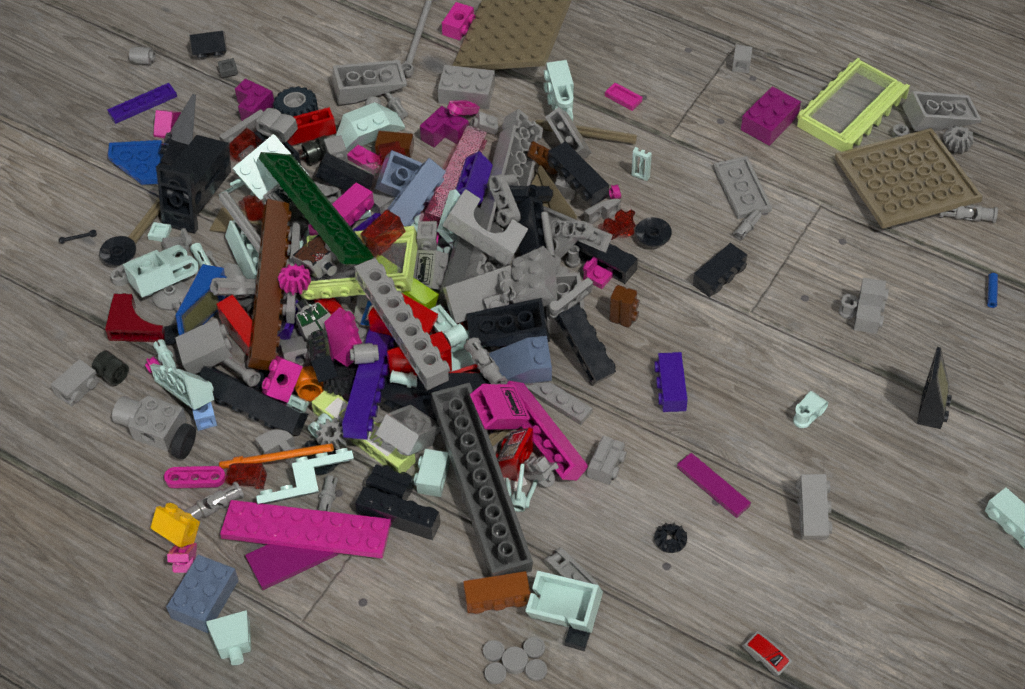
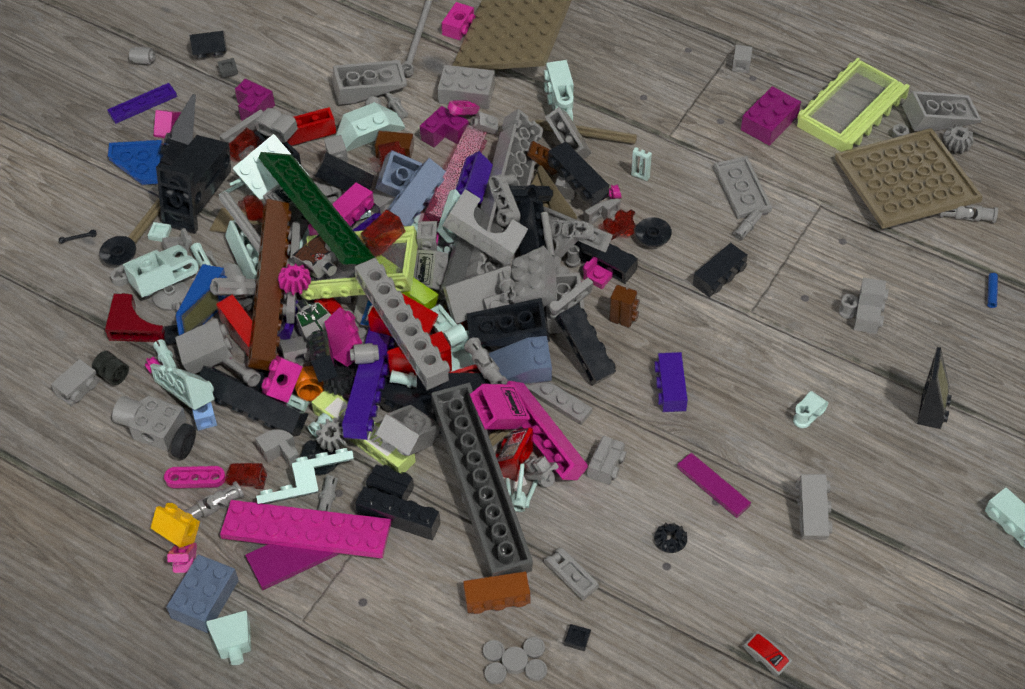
(279, 455): orange bar -> none
(295, 101): black wheel -> none
(314, 150): pearl dark grey wheel -> none
(360, 156): dark pink plate -> none
(432, 472): light aqua brick -> none
(564, 601): light aqua piece -> none
(623, 96): dark pink tile -> none

